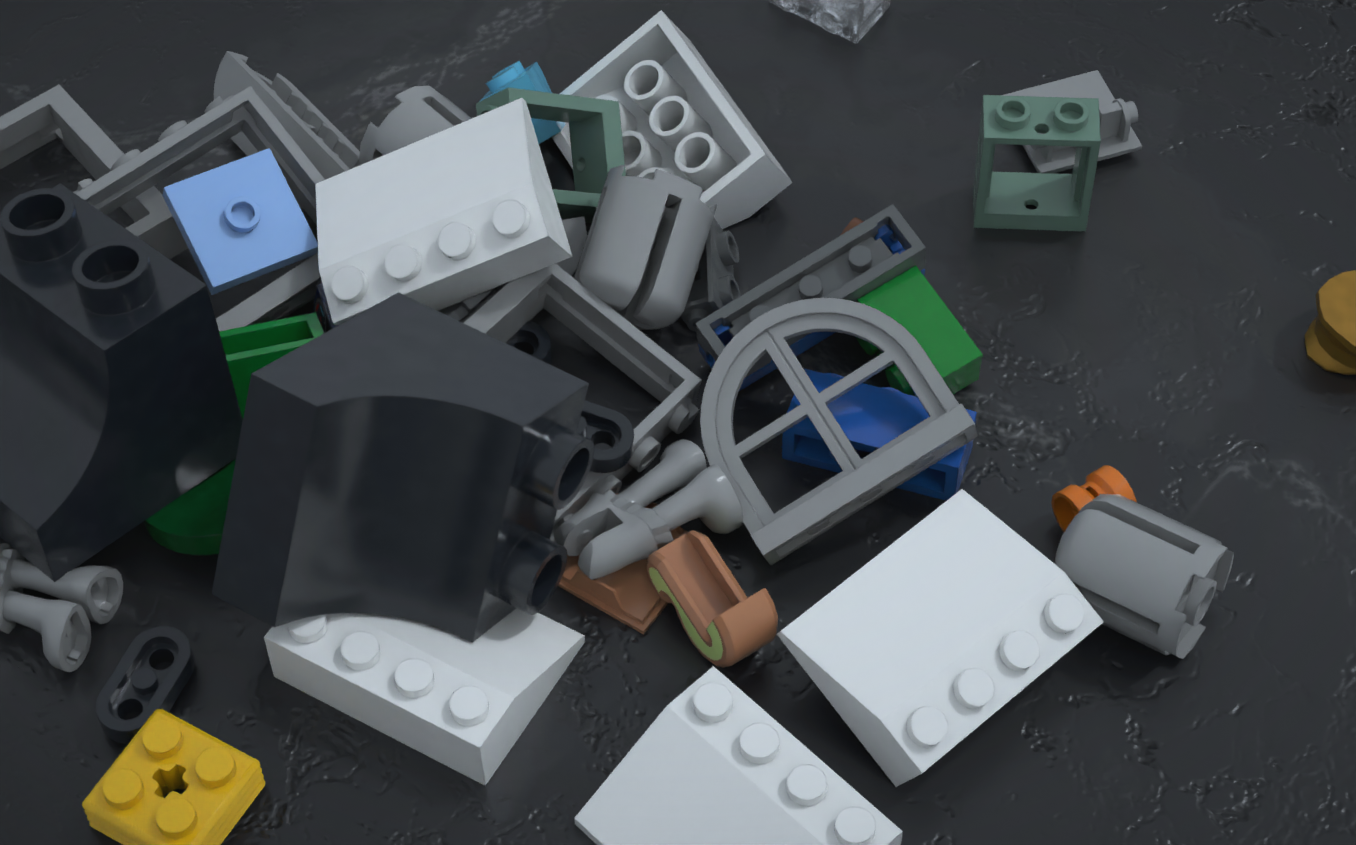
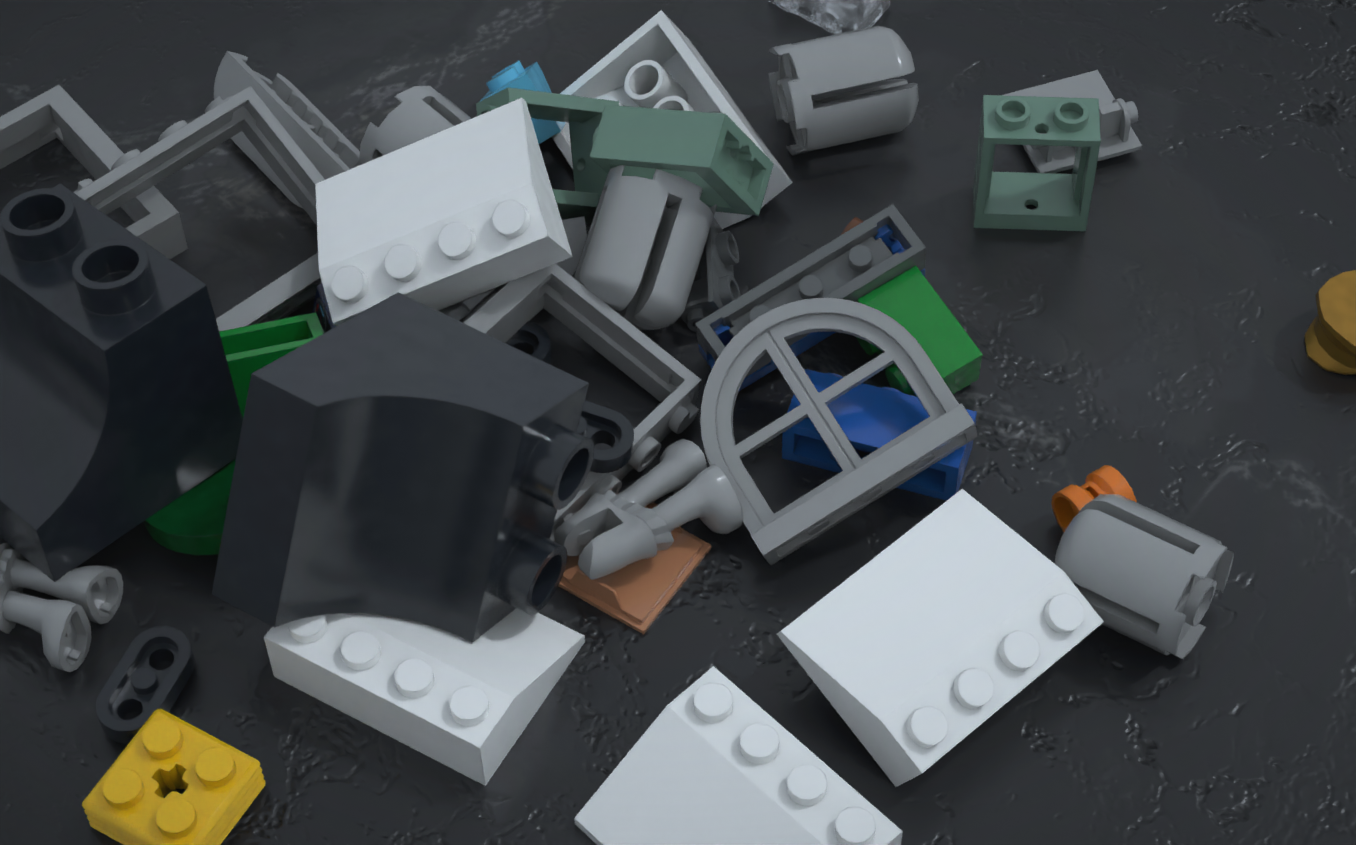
(240, 221): light blue plate -> none
(690, 145): none -> sand green window
(710, 600): nougat animal -> none
(833, 66): none -> light grey cylinder

